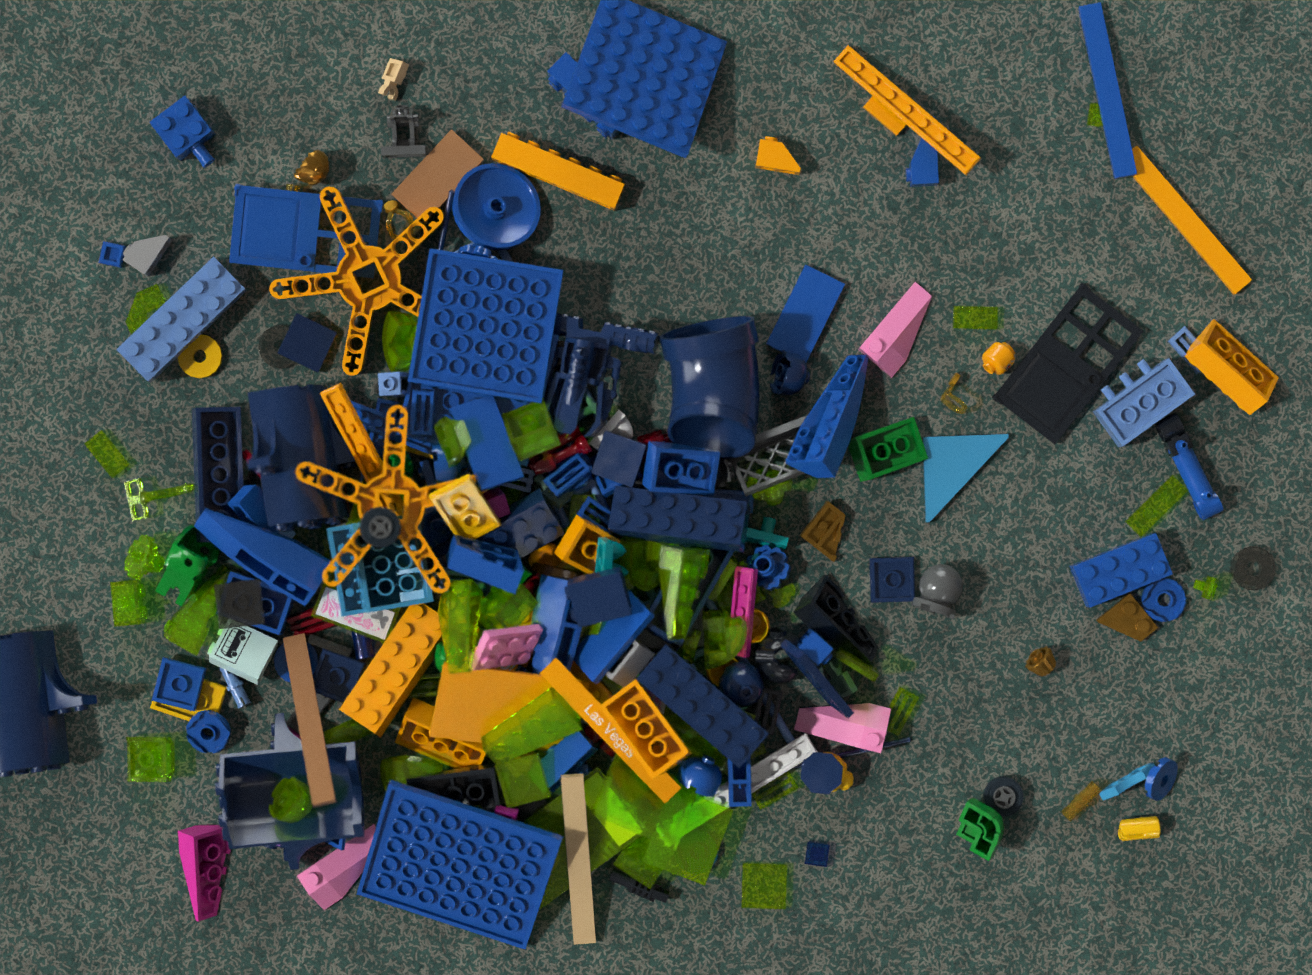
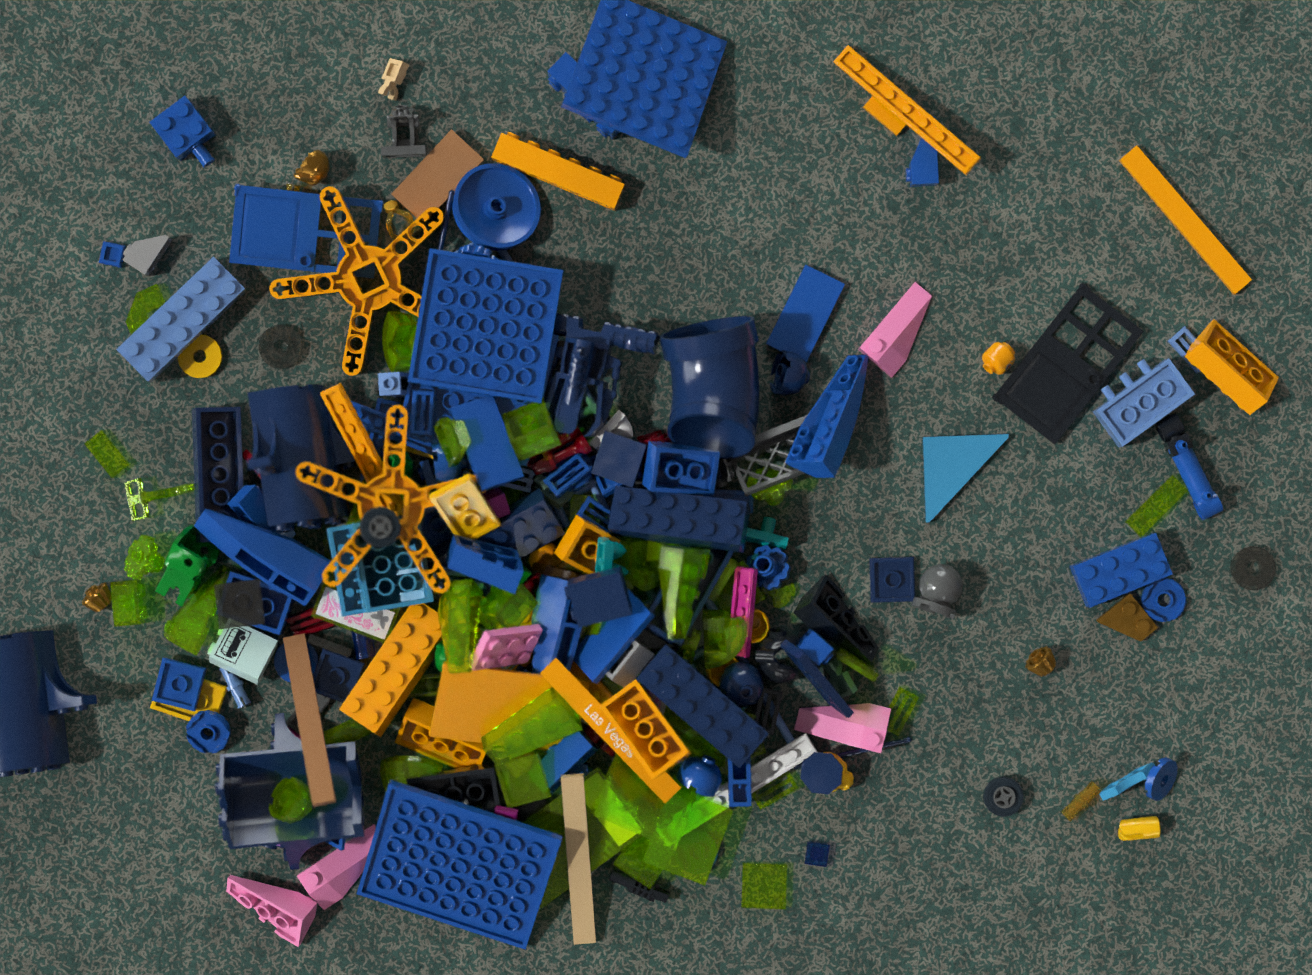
(97, 597): none -> pearl gold piece
(150, 759): clear neon green slope -> none
(202, 860): dark pink wedge -> none
(285, 909): none -> bright pink wedge
(306, 343): dark blue tile -> none
(775, 157): light orange slope -> none
(825, 530): pearl gold wing -> none
(887, 449): green slope -> none
(952, 382): clear yellow piece -> none
(975, 317): clear neon green tile -> none
(981, 827): green brick -> none
(1094, 116): clear neon green tile -> none
(1107, 90): blue tile -> none
(1208, 587): clear neon green tile -> none

